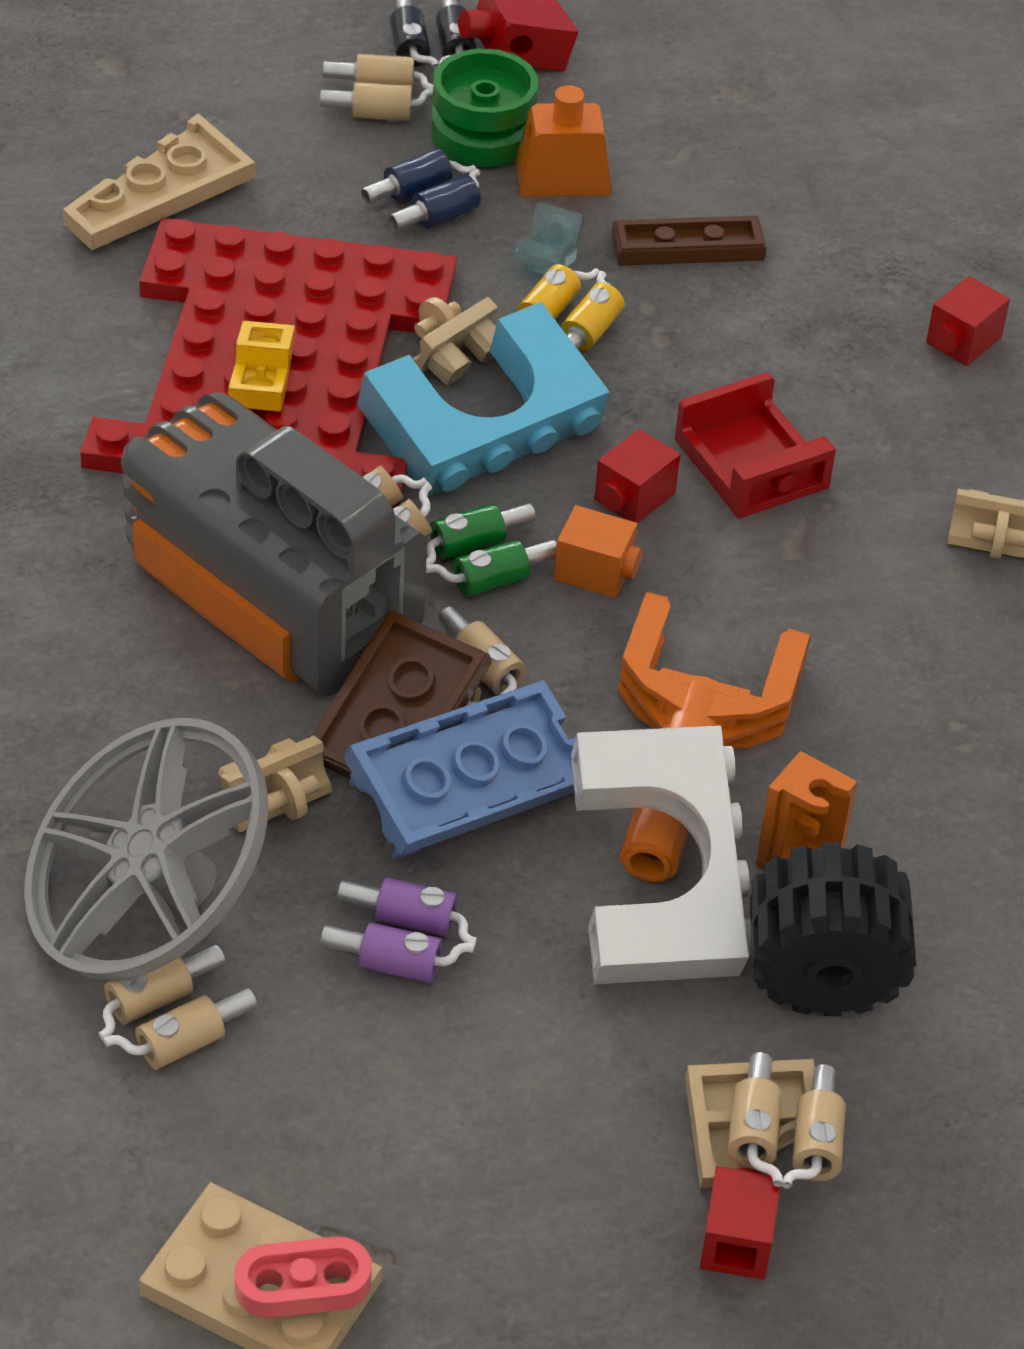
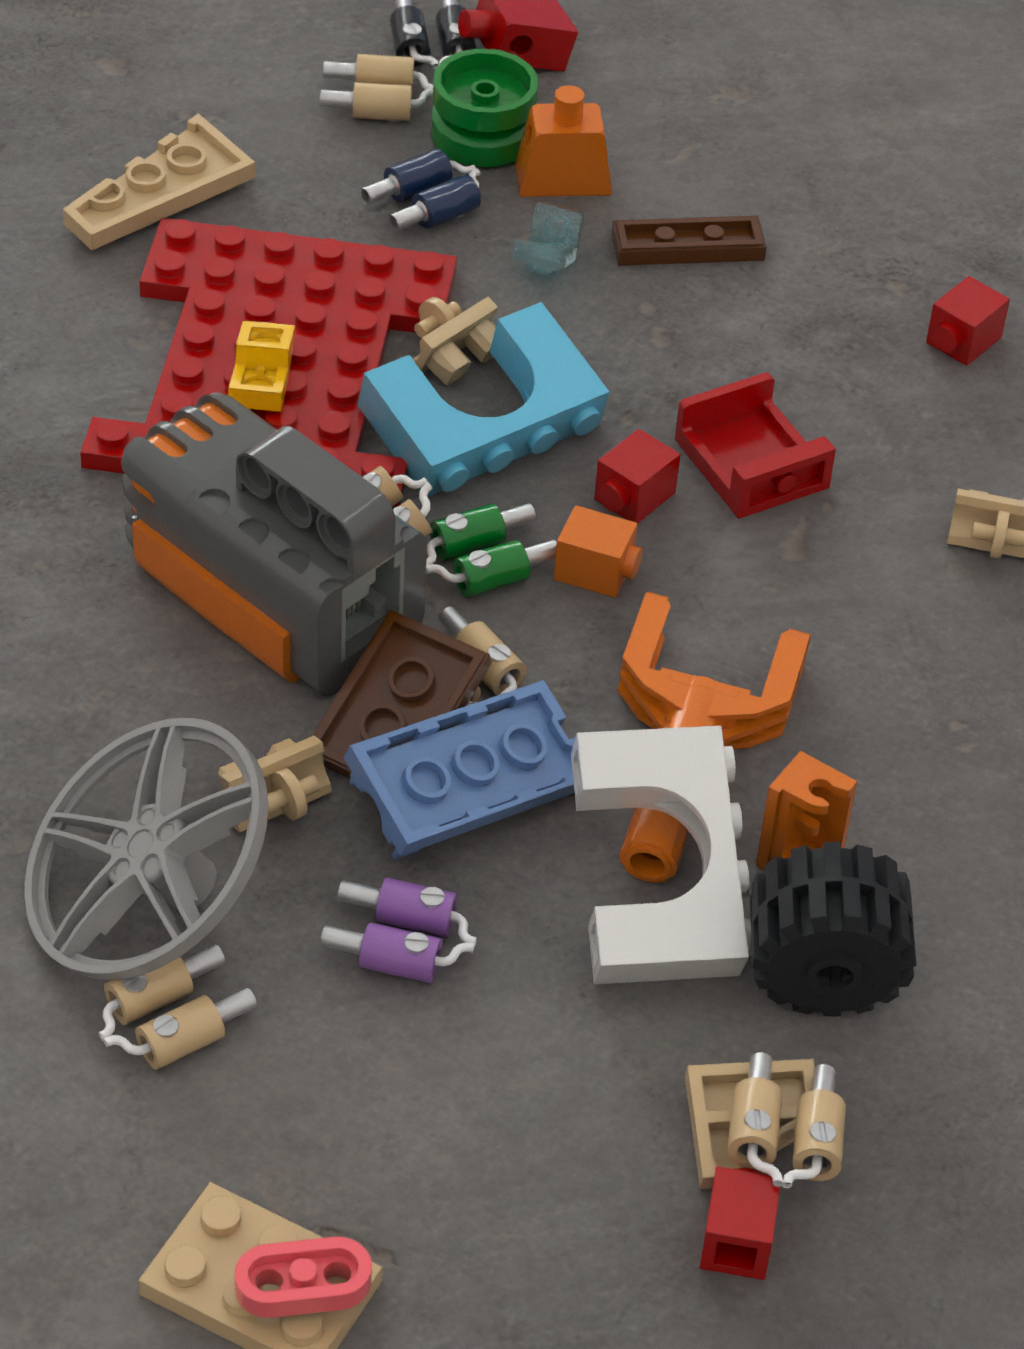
(590, 316): yellow piece -> none

